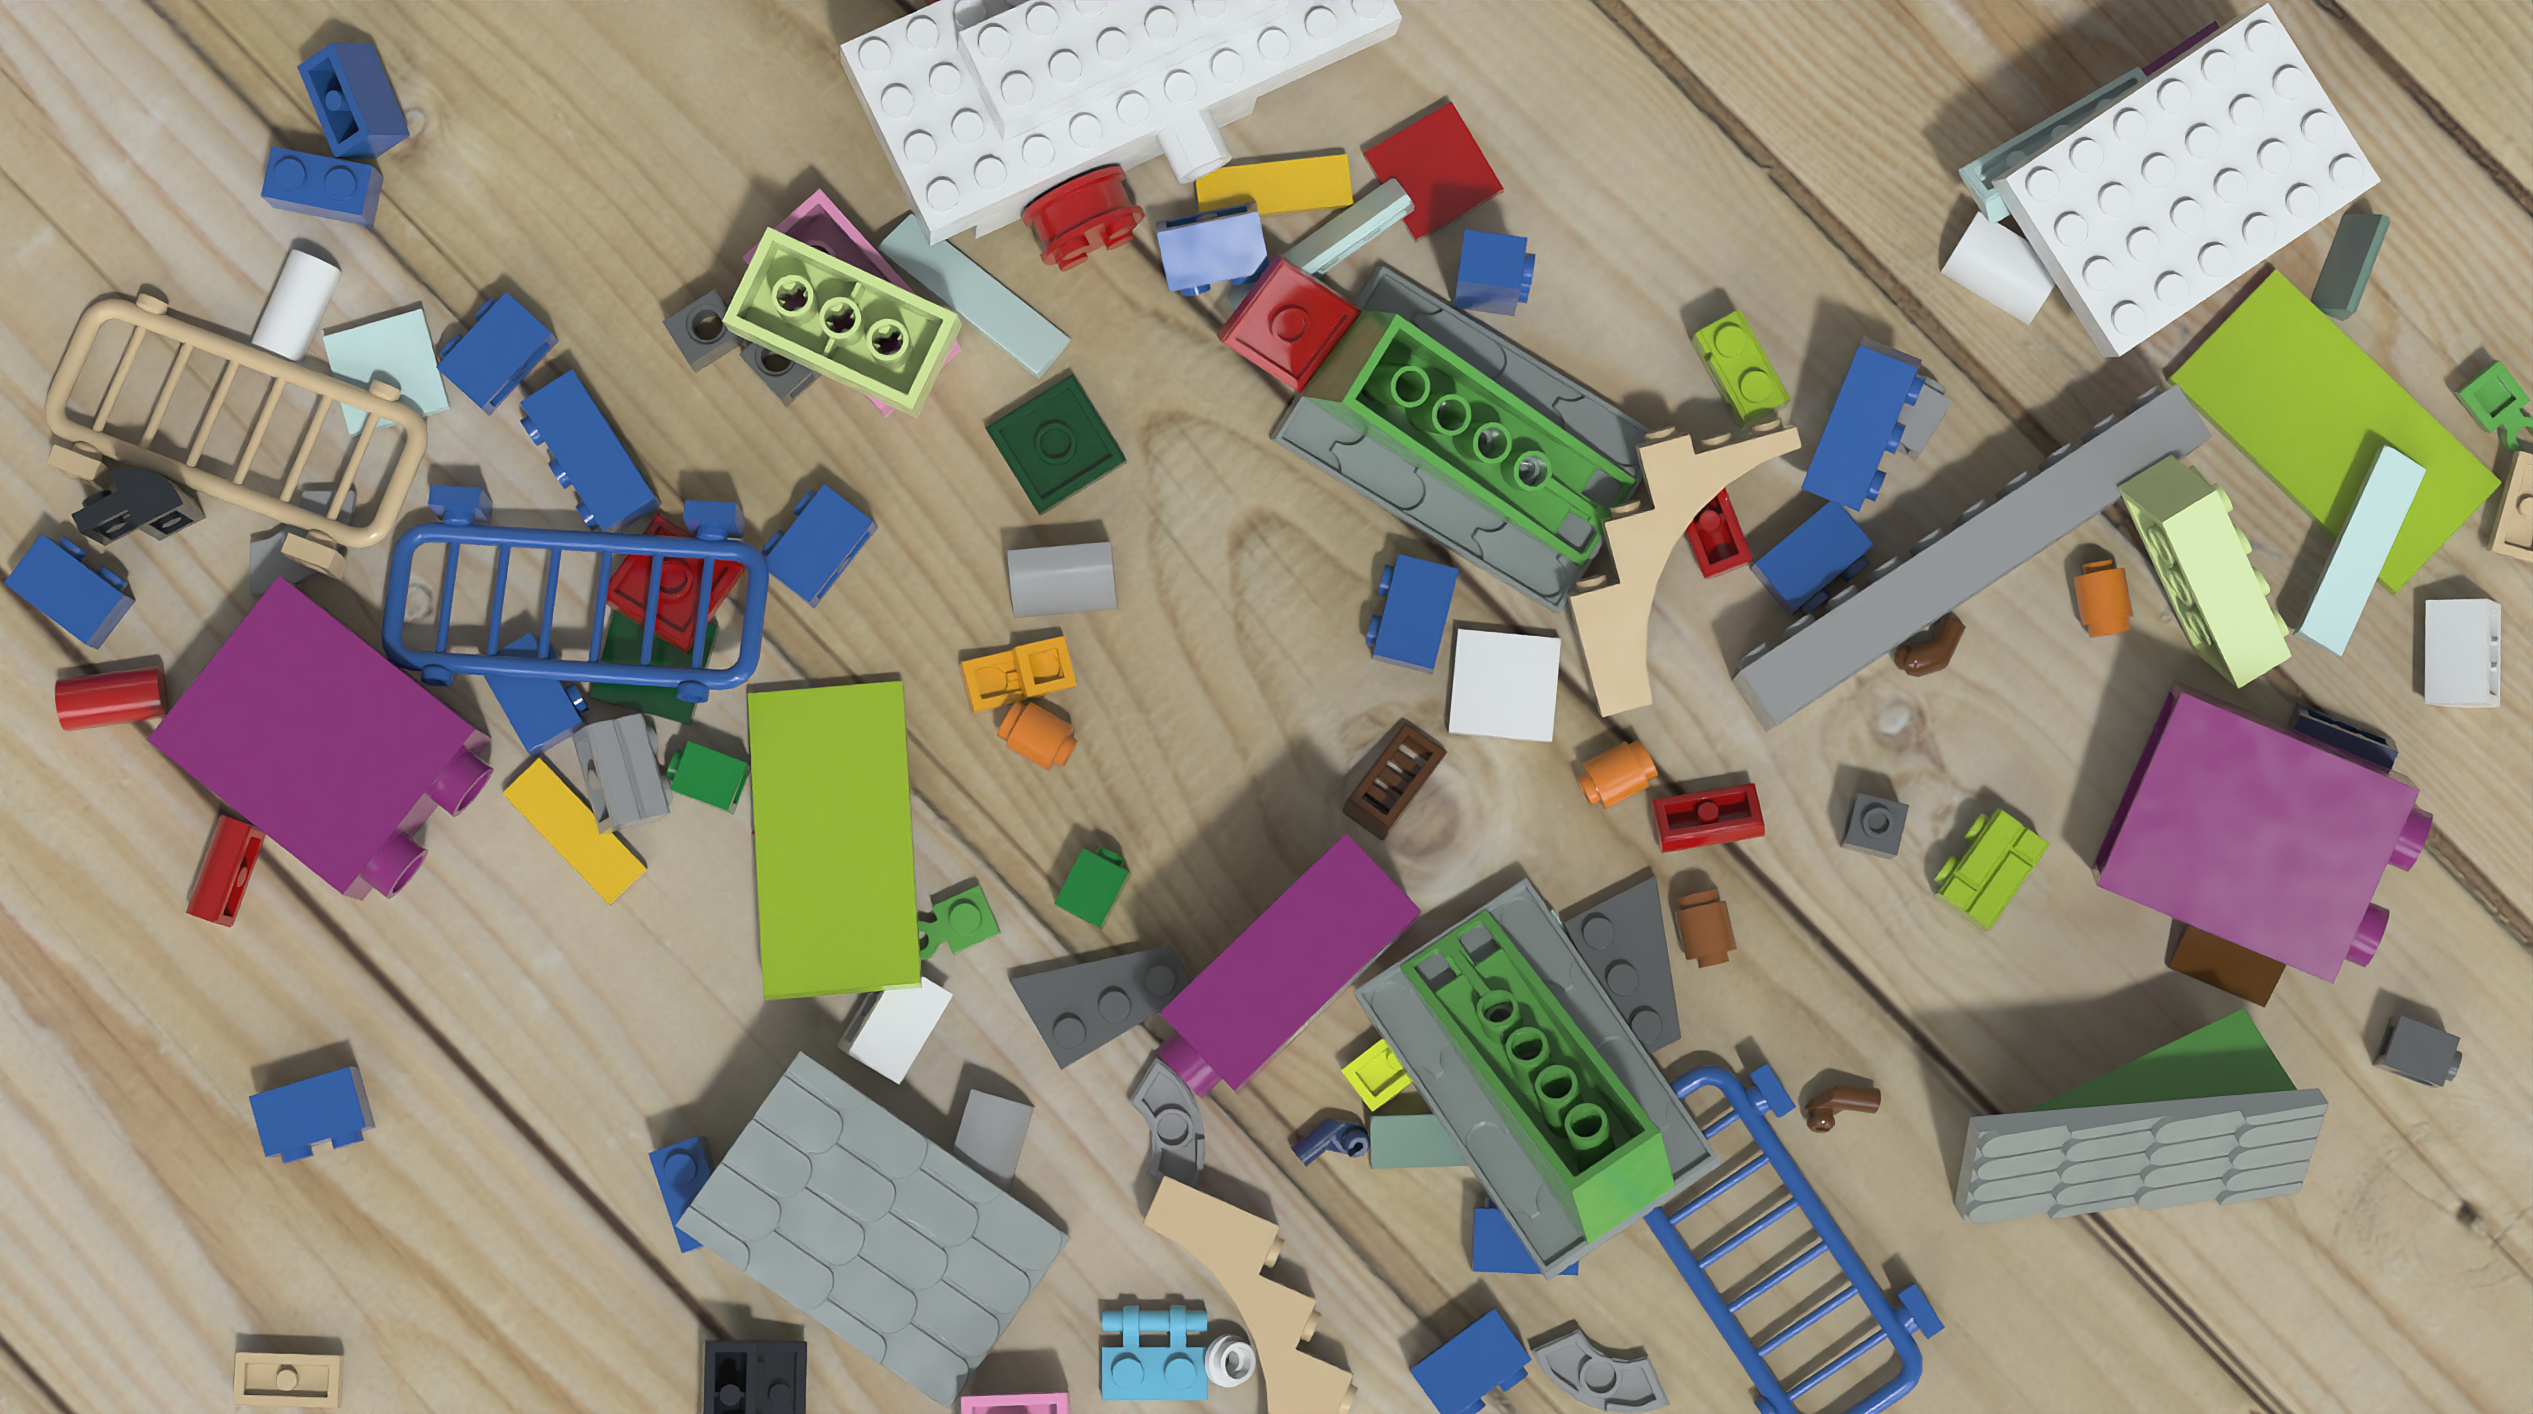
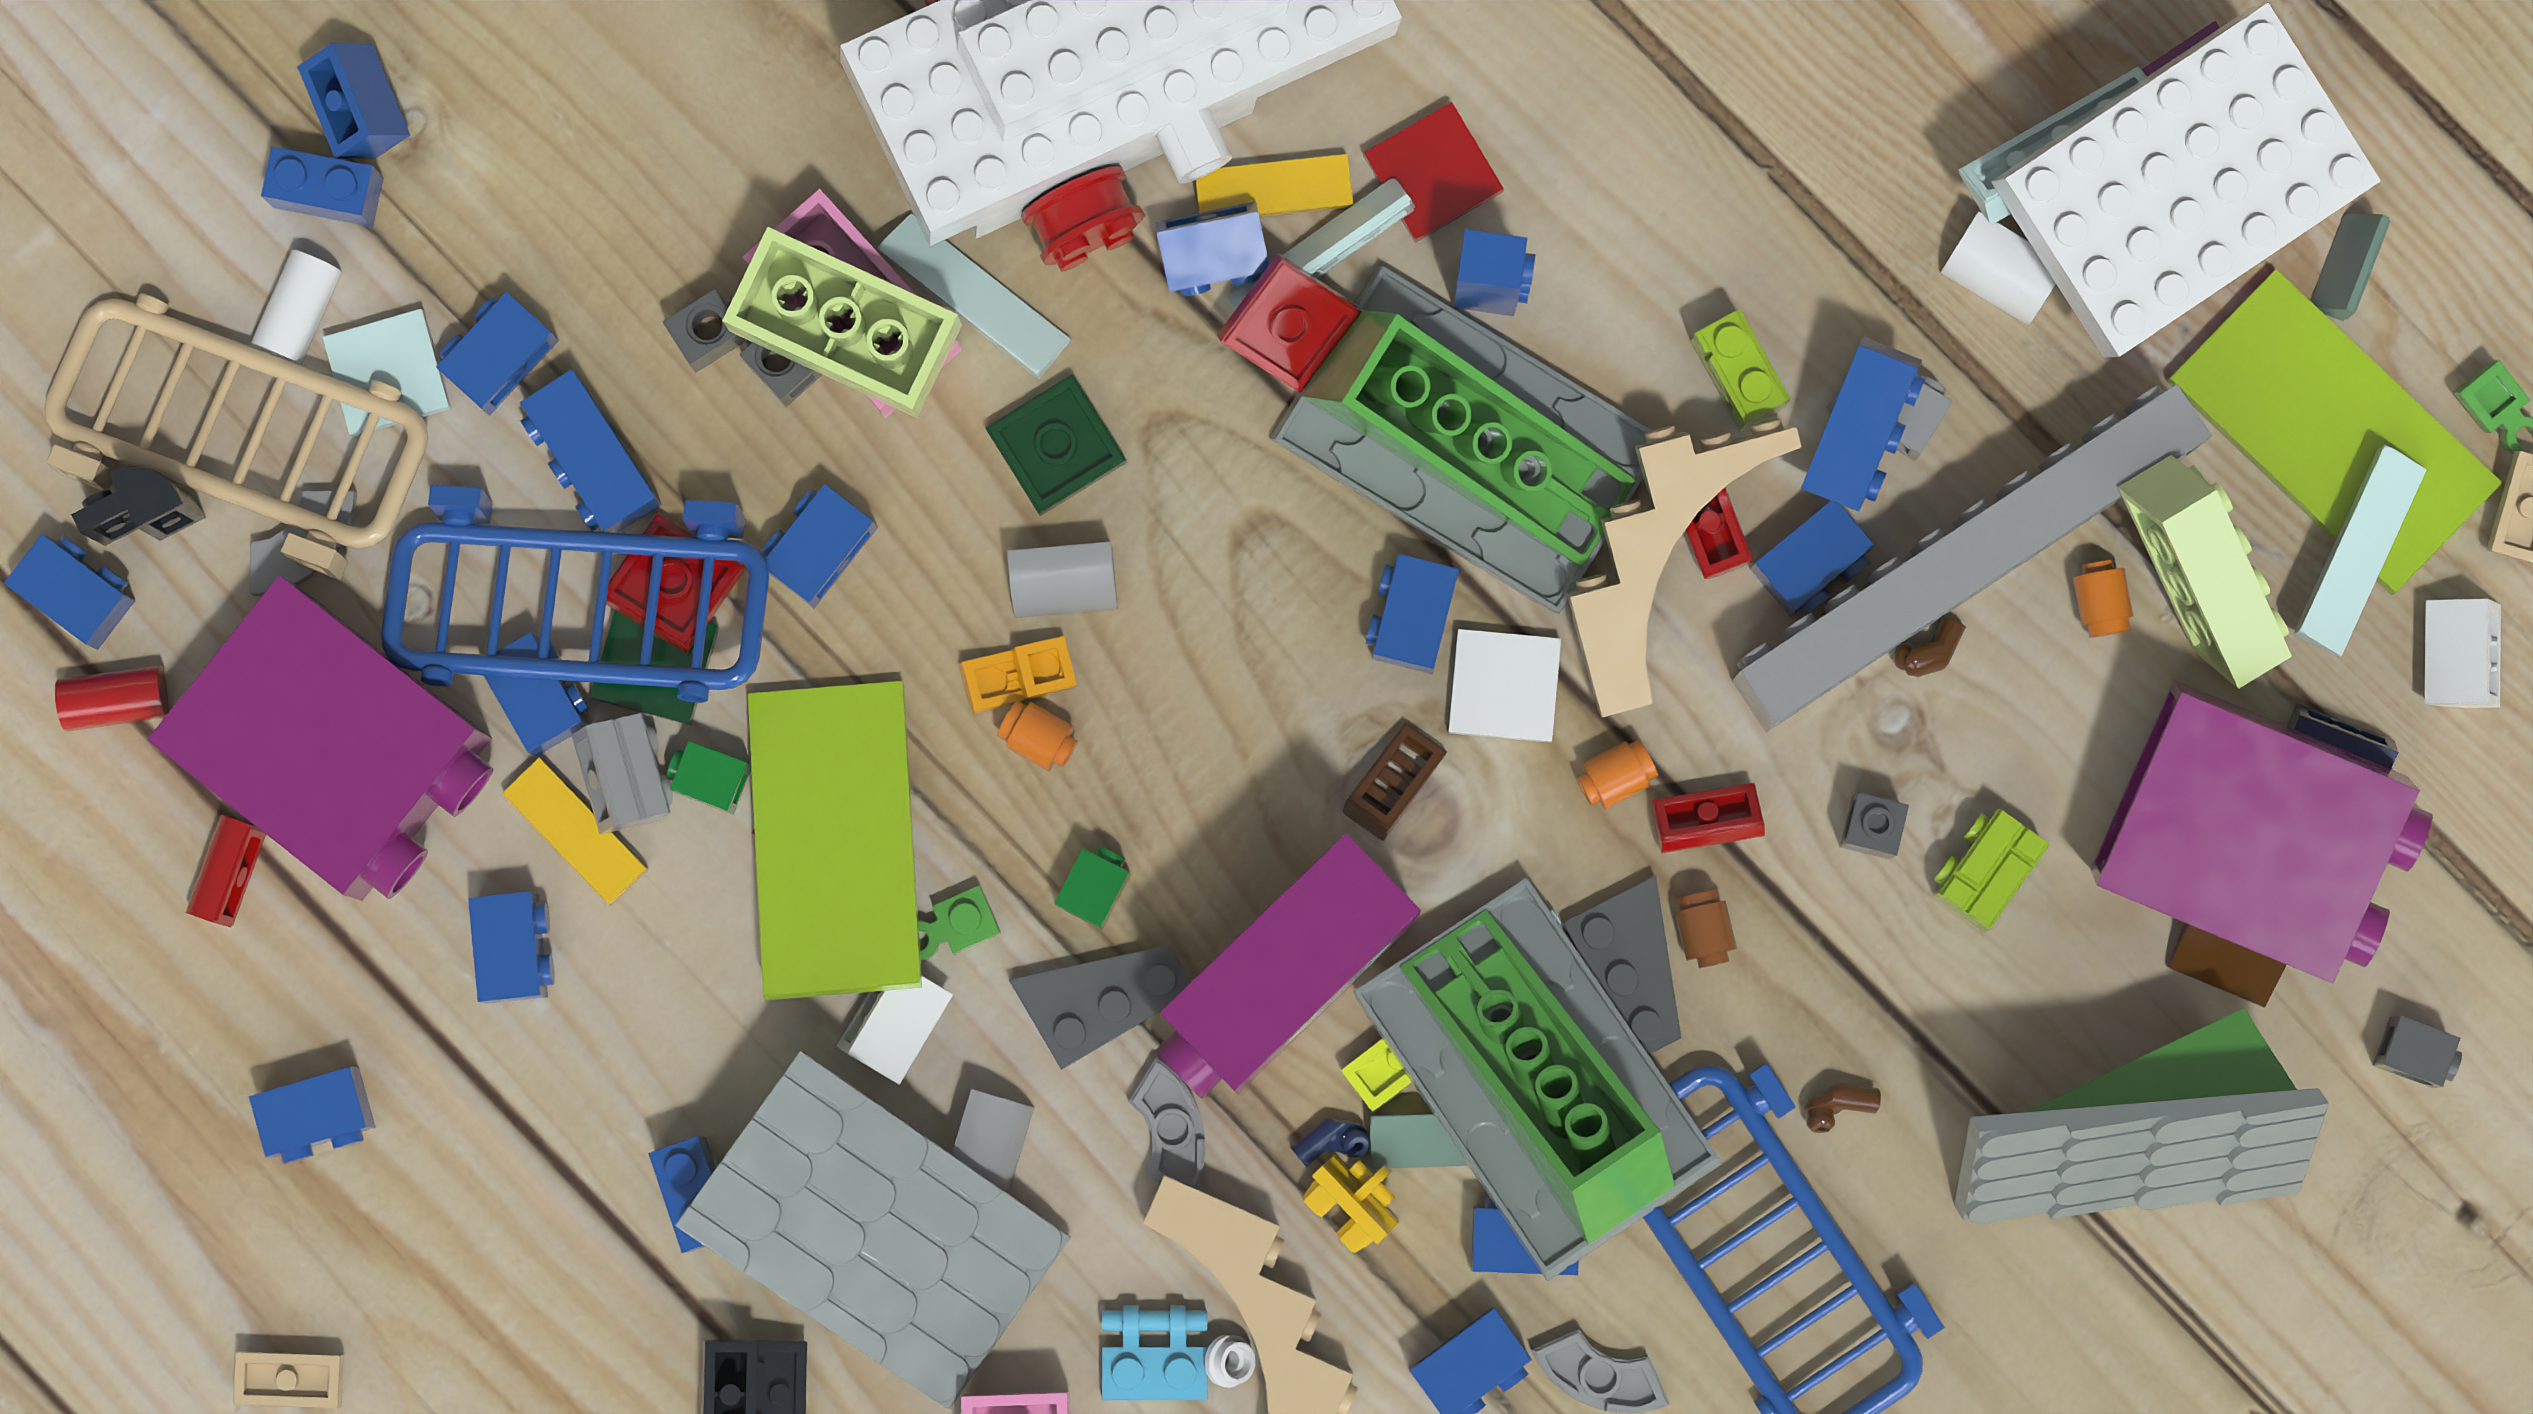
(510, 947): none -> blue brick
(1359, 1195): none -> yellow hips

